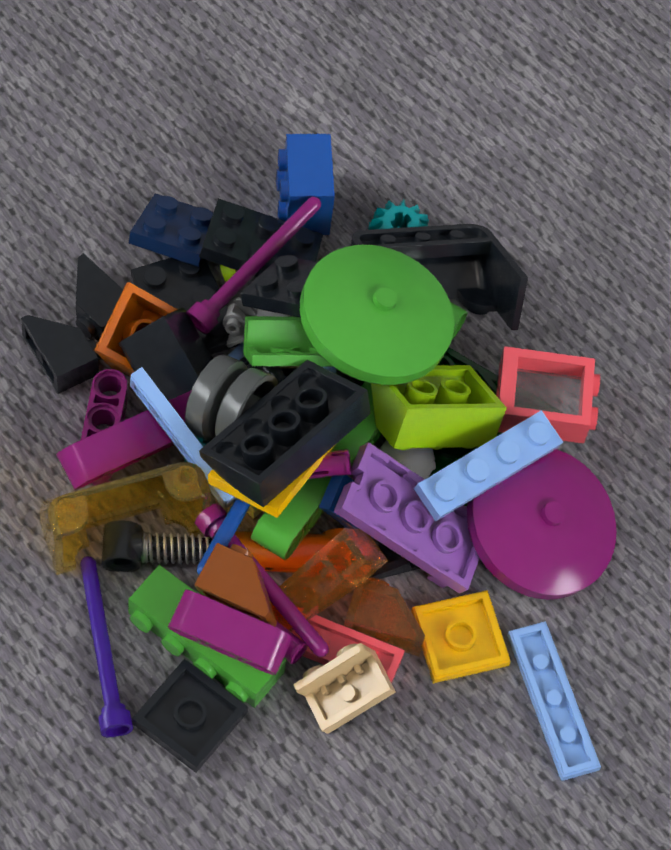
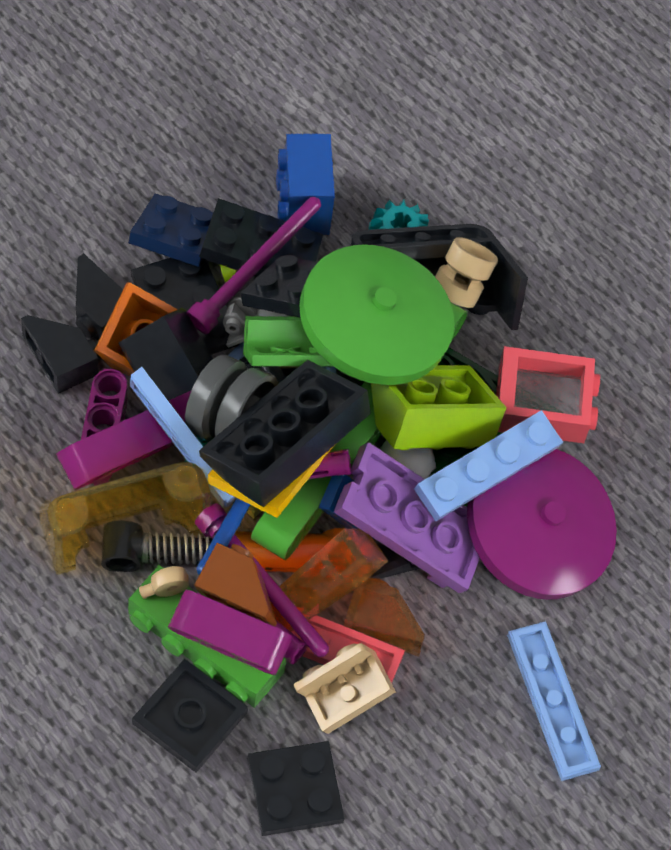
(114, 717): dark purple piece -> none
(166, 582): none -> tan piece
(295, 788): none -> black plate
(461, 636): yellow tile -> none
(466, 268): none -> tan wheel

